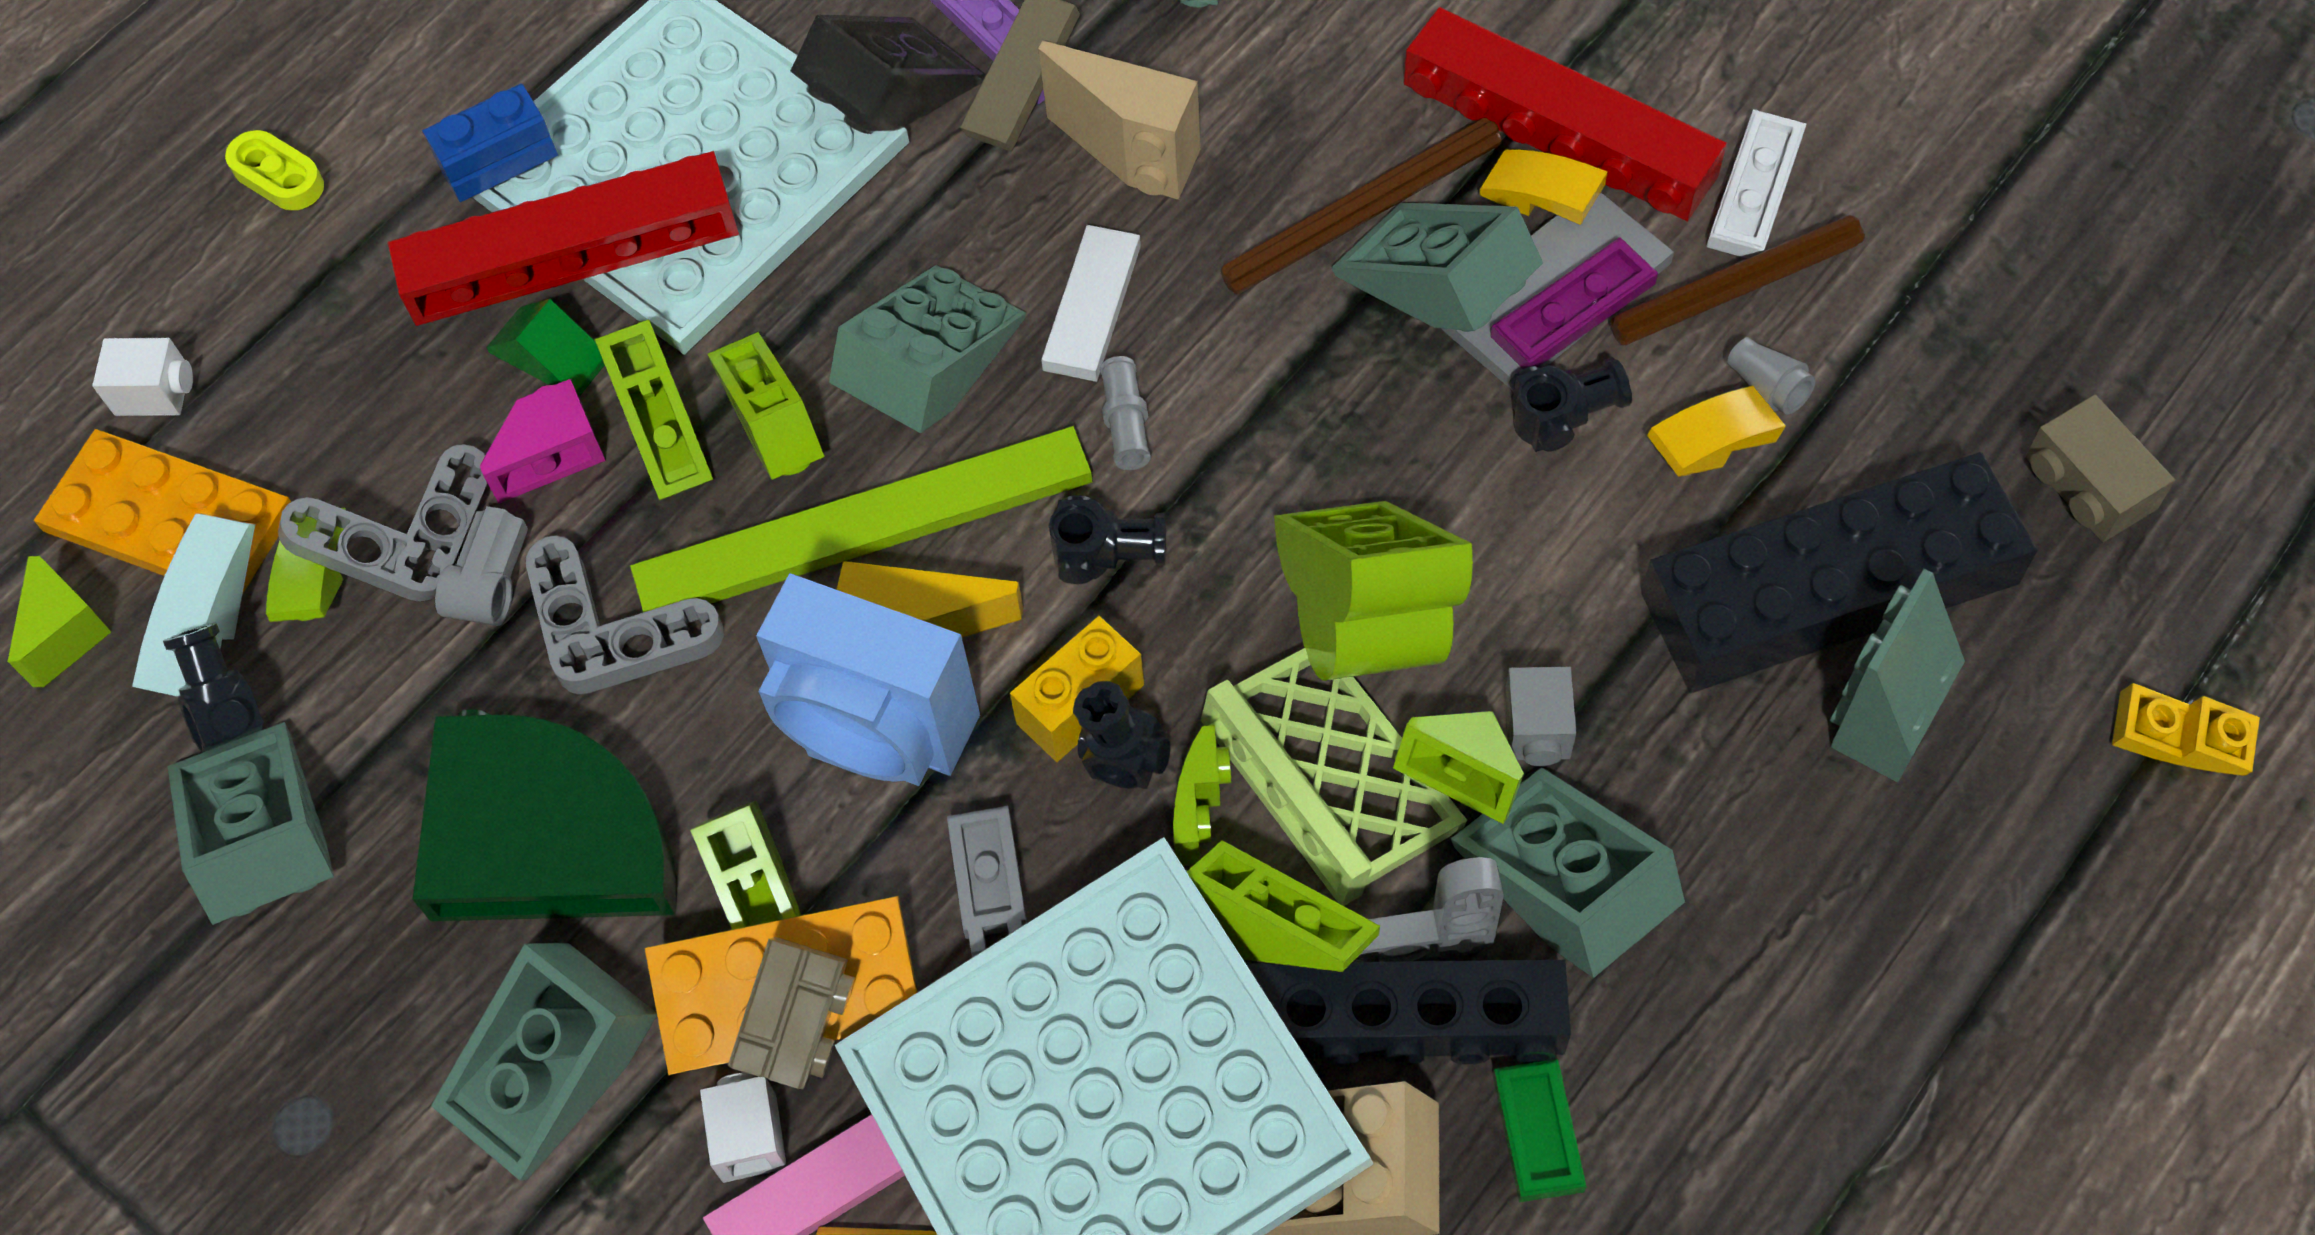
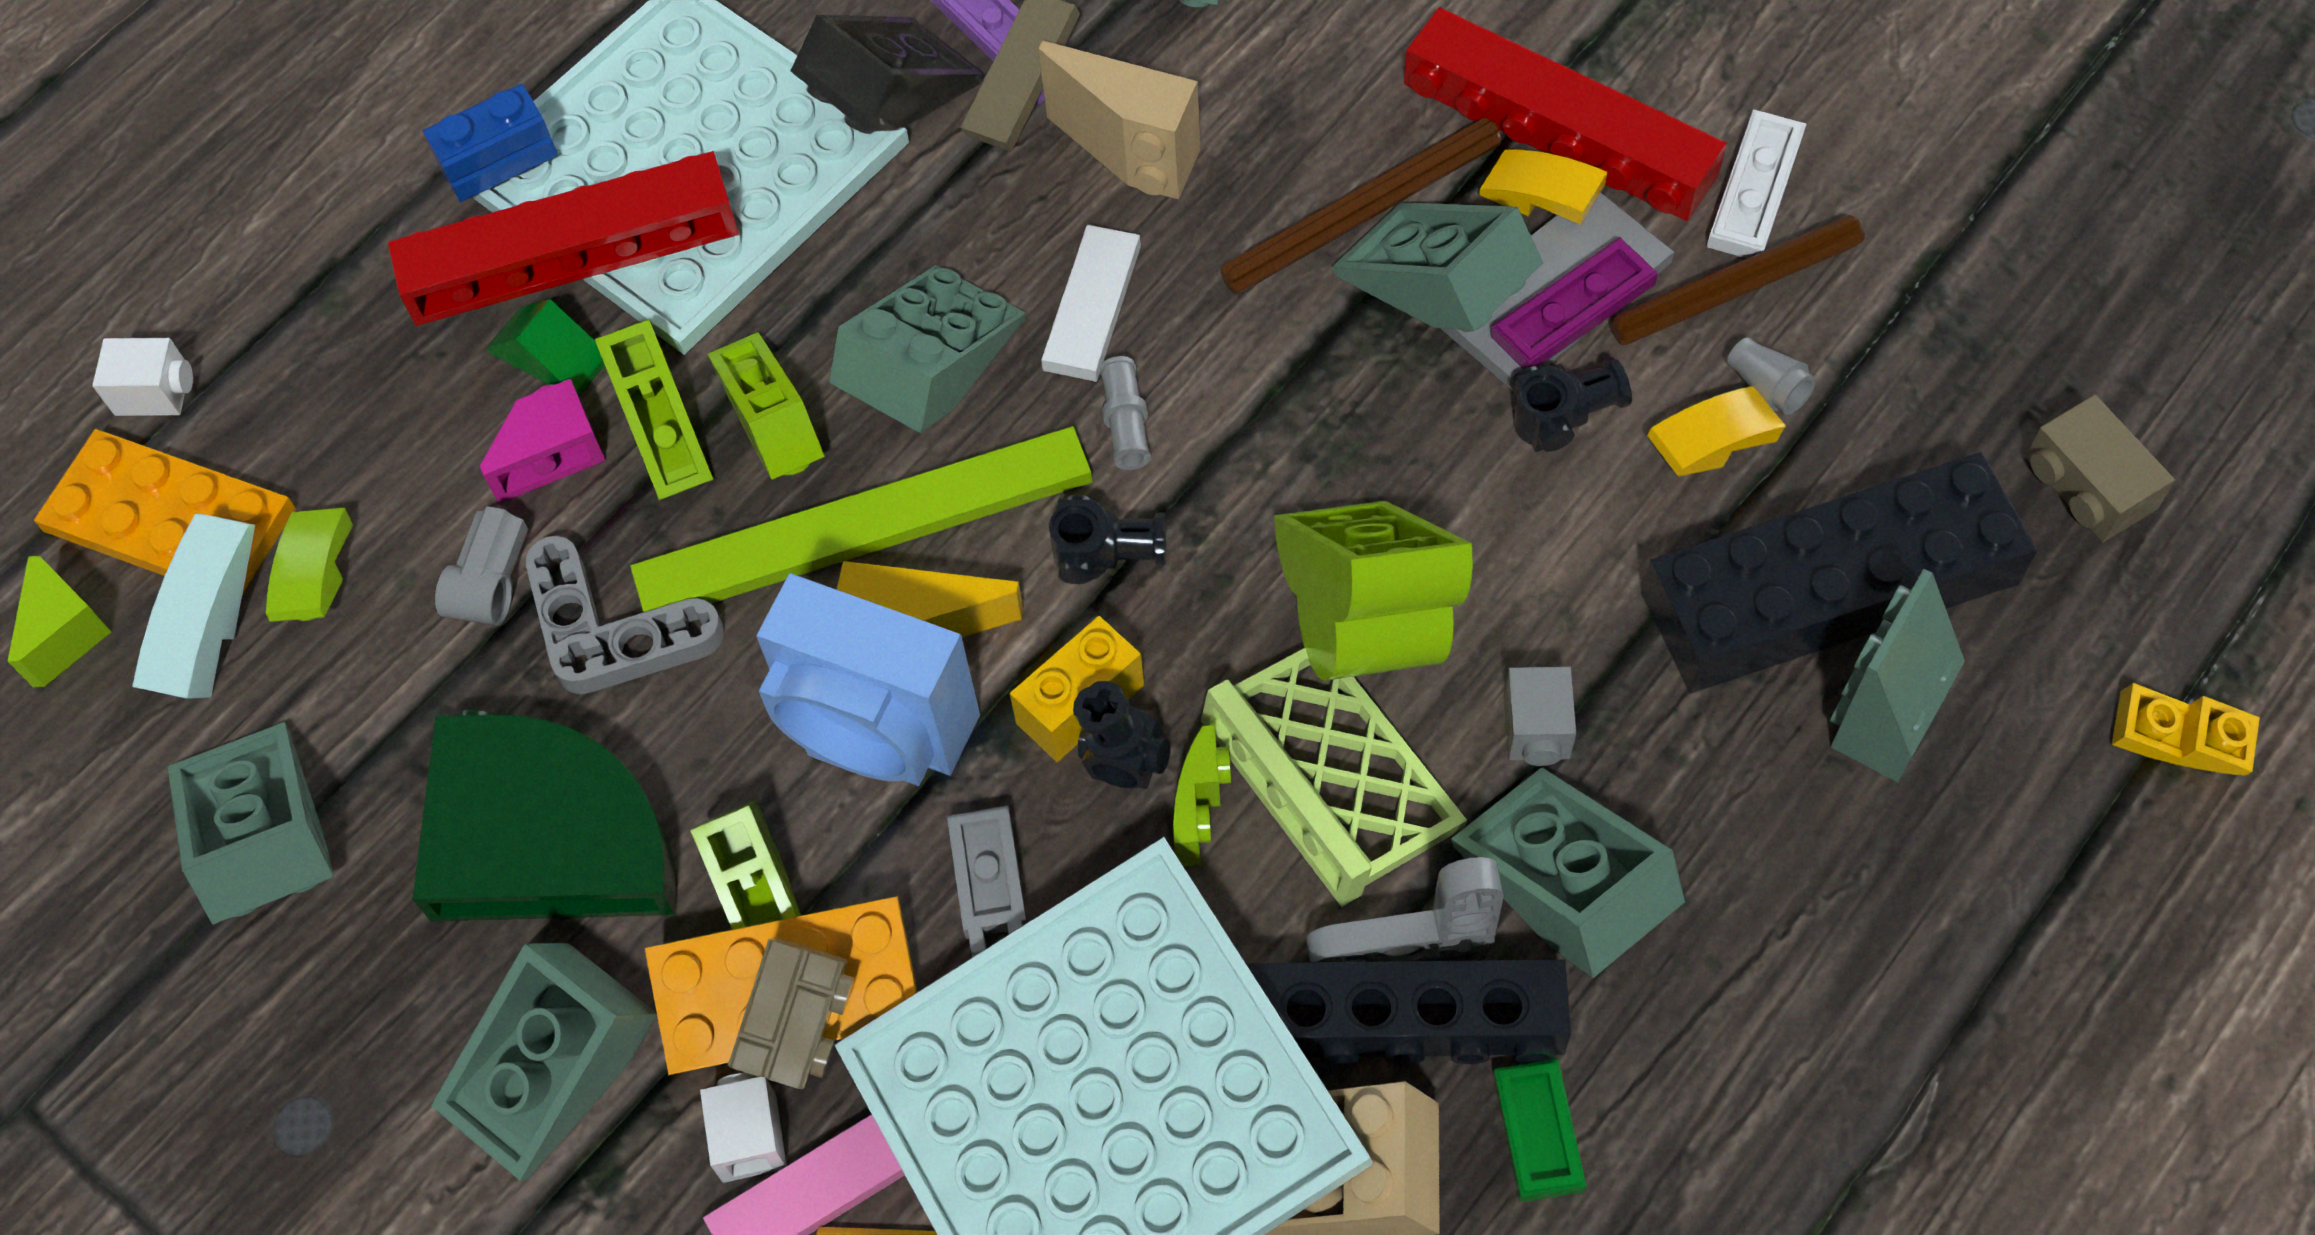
(214, 700): black connector -> none
(284, 173): neon yellow plate -> none
(396, 548): light grey beam -> none
(1276, 916): lime slope -> none
(1463, 759): lime slope -> none

